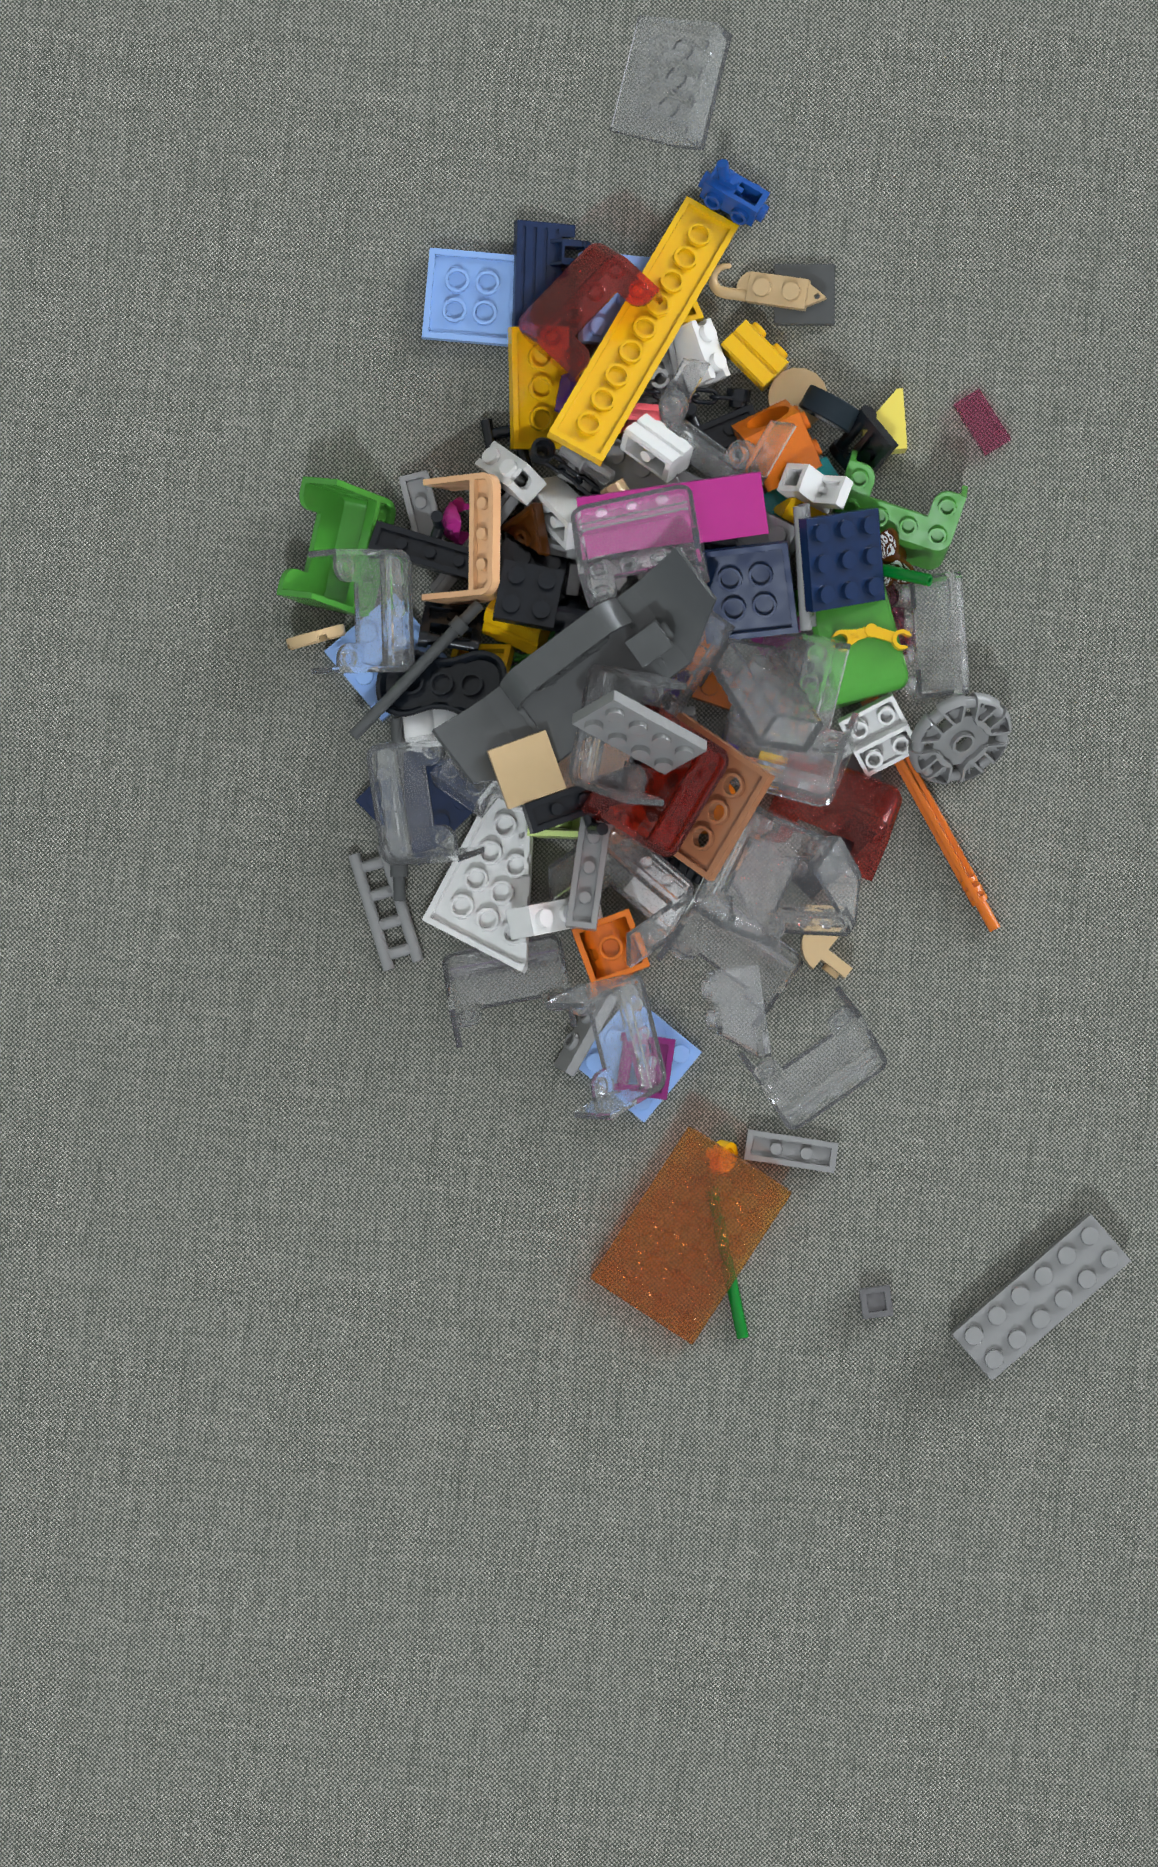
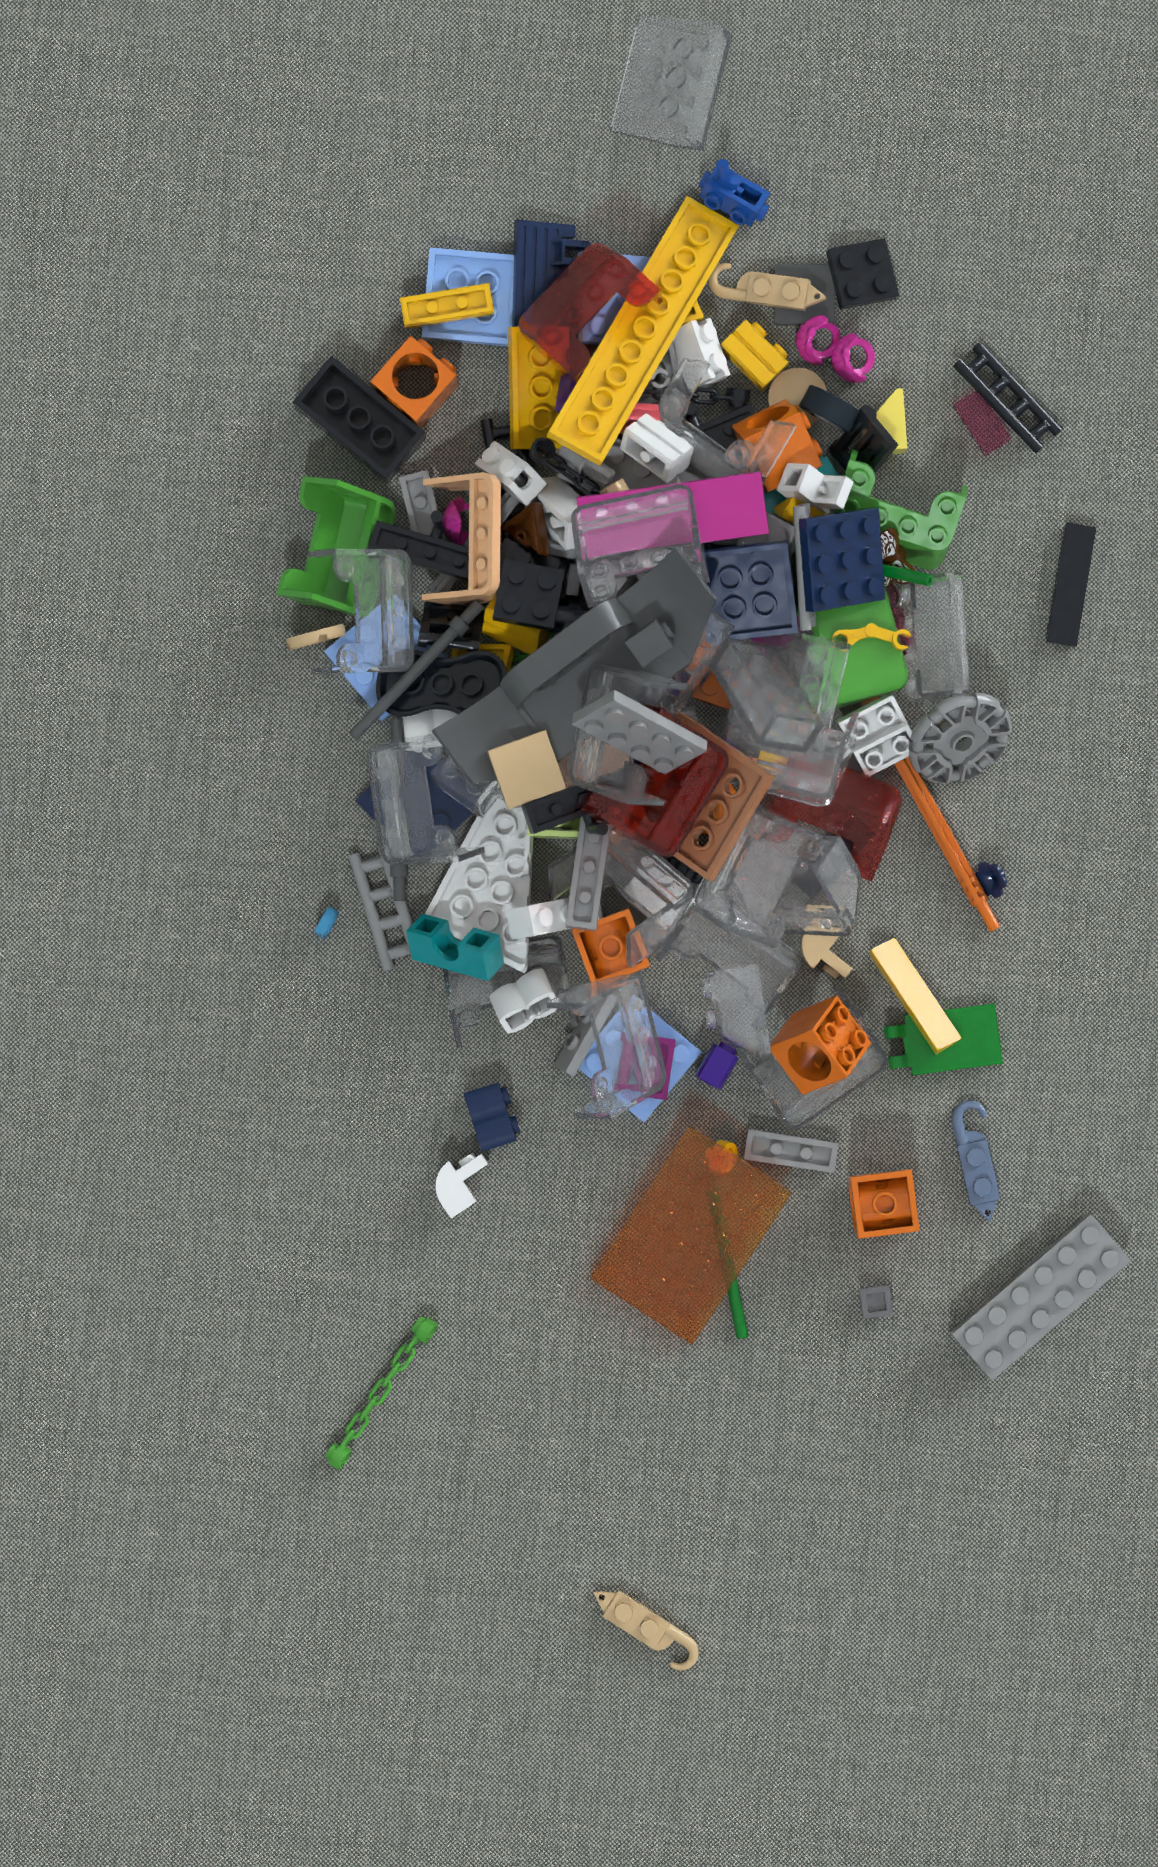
(326, 923): none -> dark azure tile
(359, 419): none -> black brick
(415, 353): none -> orange brick
(423, 1330): none -> bright green piece
(447, 306): none -> yellow tile
(450, 1184): none -> white brick
(475, 955): none -> teal arch
(491, 1116): none -> dark blue brick
(523, 1001): none -> white brick
(646, 1625): none -> tan plate
(717, 1065): none -> dark purple brick
(805, 335): none -> dark pink piece
(819, 1045): none -> orange brick
(841, 356): none -> dark pink piece
(862, 273): none -> black plate
(883, 1203): none -> orange brick
(915, 995): none -> yellow slope
(975, 1161): none -> sand blue plate
(977, 1047): none -> green tile
(991, 879): none -> dark blue plant
(1025, 401): none -> black bar
(1071, 584): none -> black tile

